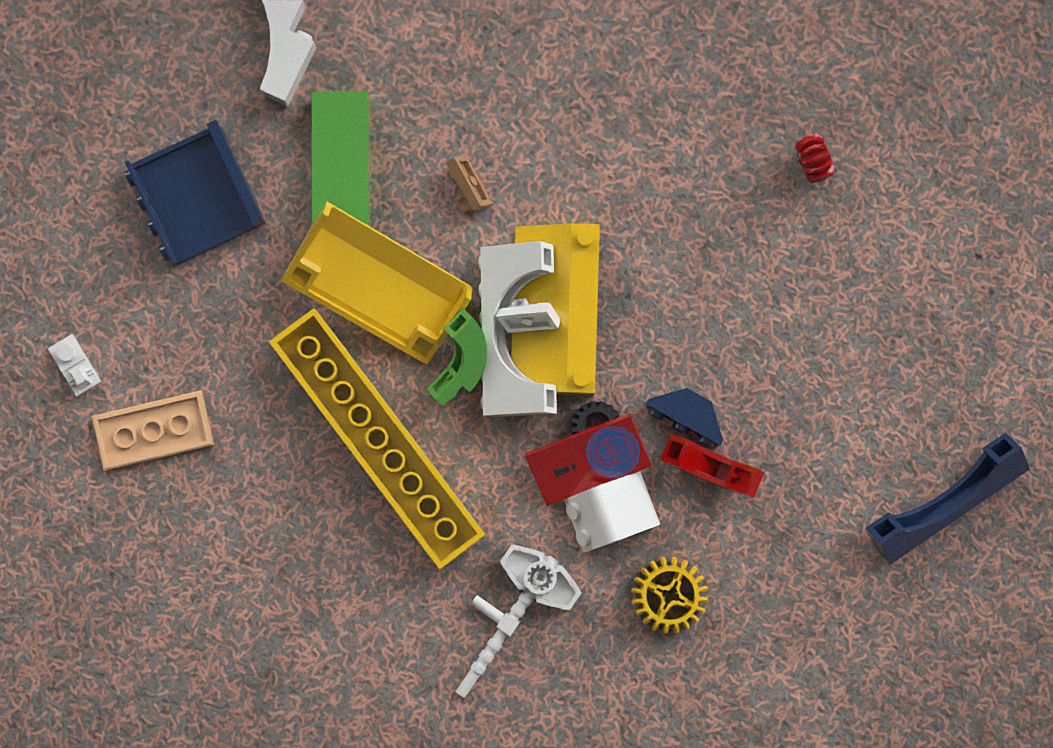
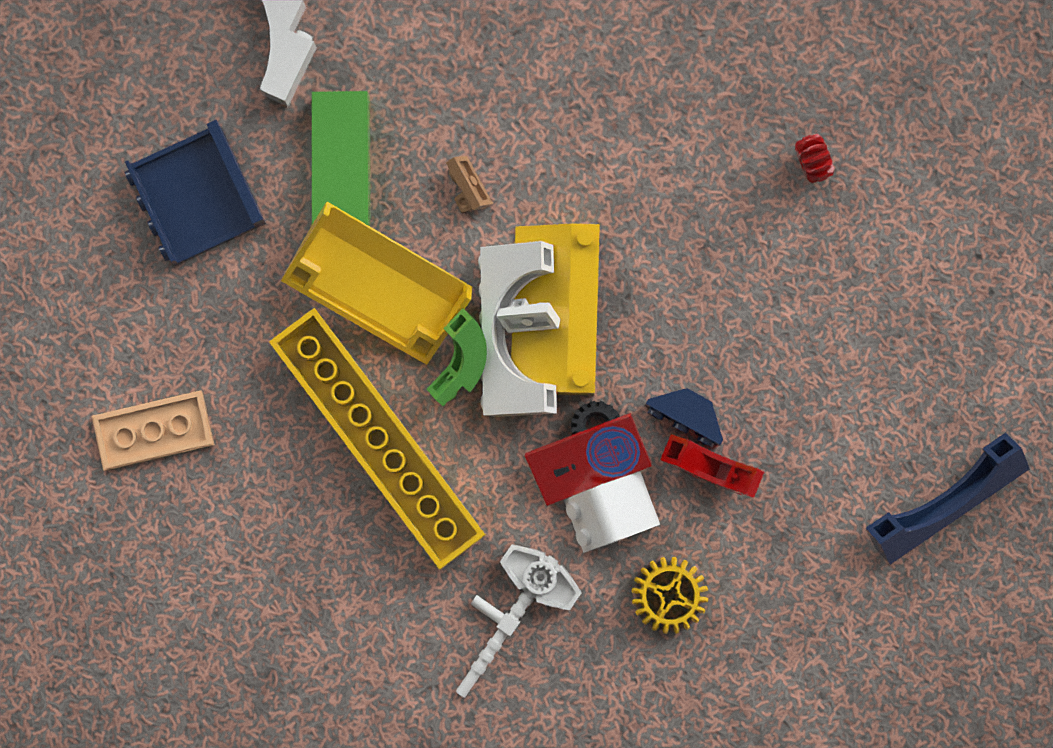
(74, 365): white hinge -> none

